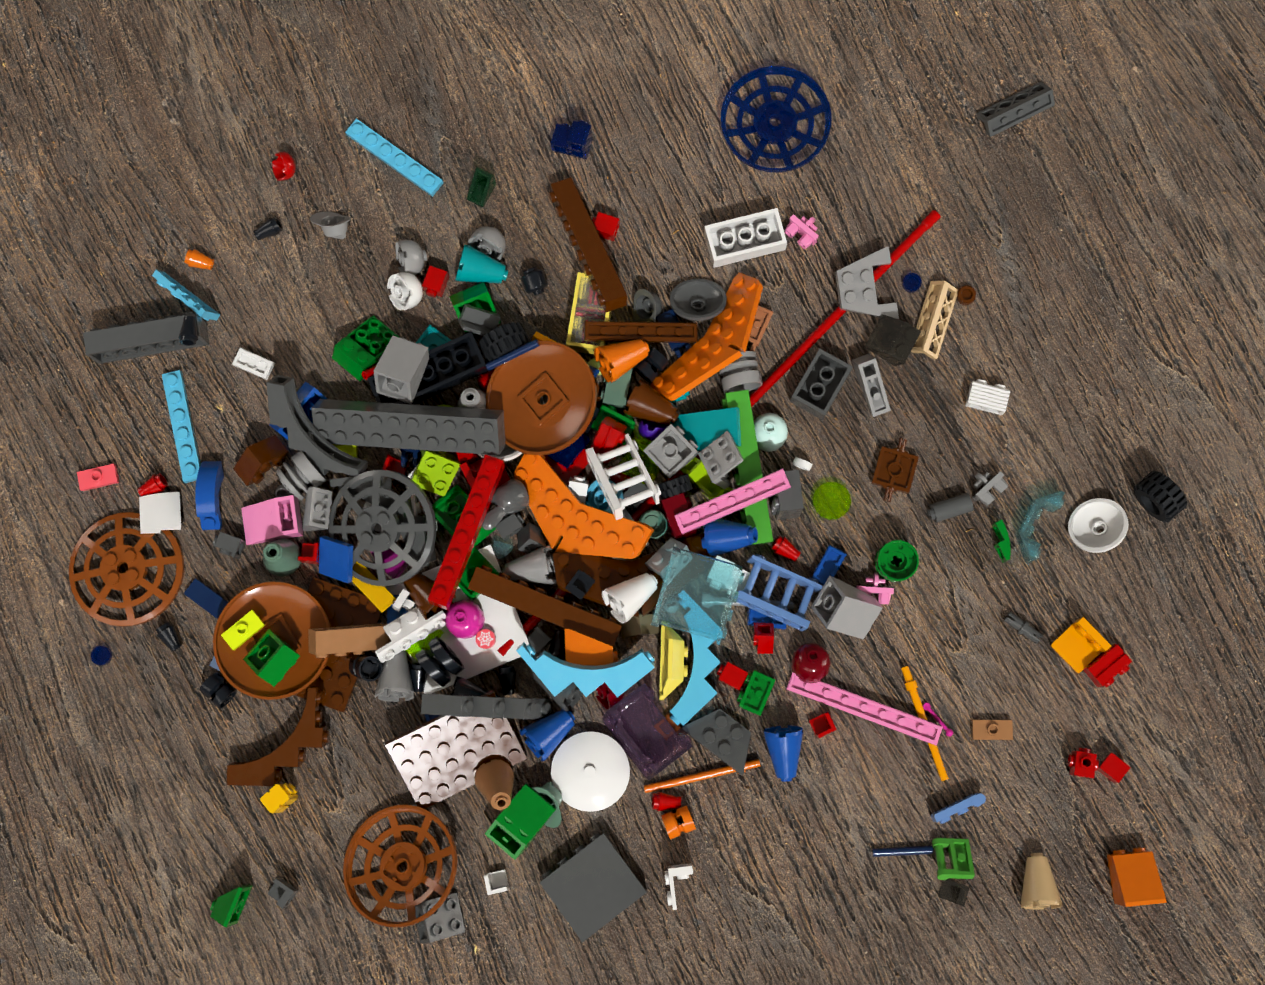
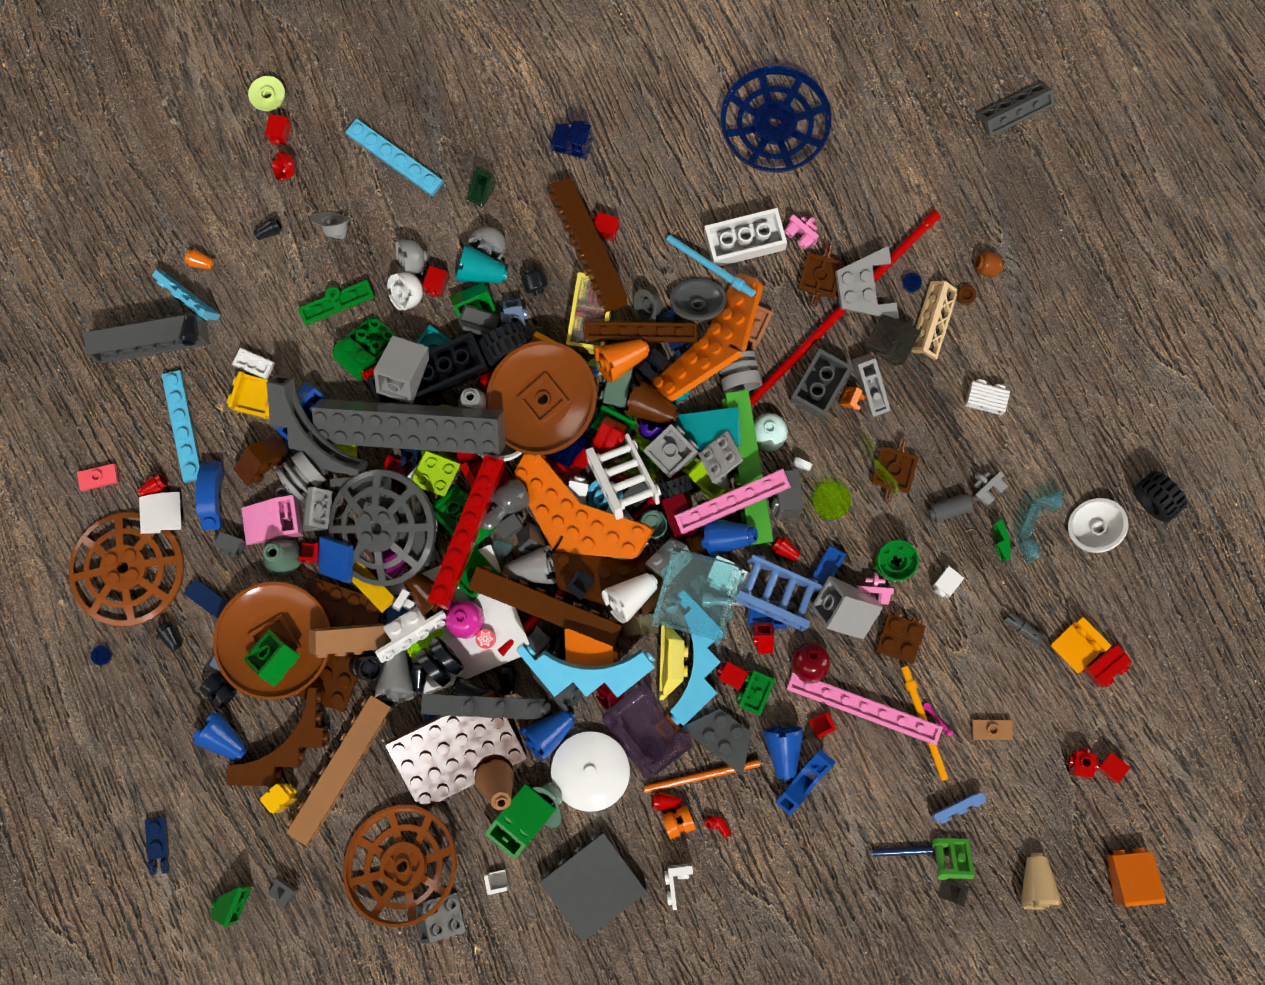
(157, 844): none -> dark blue hinge
(220, 738): none -> blue cone
(243, 630): neon yellow plate -> none
(249, 396): none -> yellow panel
(261, 88): none -> yellowish green dish
(277, 129): none -> red brick
(336, 302): none -> green hinge
(339, 771): none -> medium nougat brick
(513, 312): none -> sand blue brick
(513, 354): dark blue bar -> none
(717, 823): none -> red arm
(737, 283): none -> medium azure bar
(804, 782): none -> blue arch
(819, 275): none -> reddish brown plate
(850, 398): none -> orange tile
(886, 477): none -> clear neon green piece
(900, 637): none -> reddish brown plate
(947, 582): none -> white brick
(989, 264): none -> dark orange head

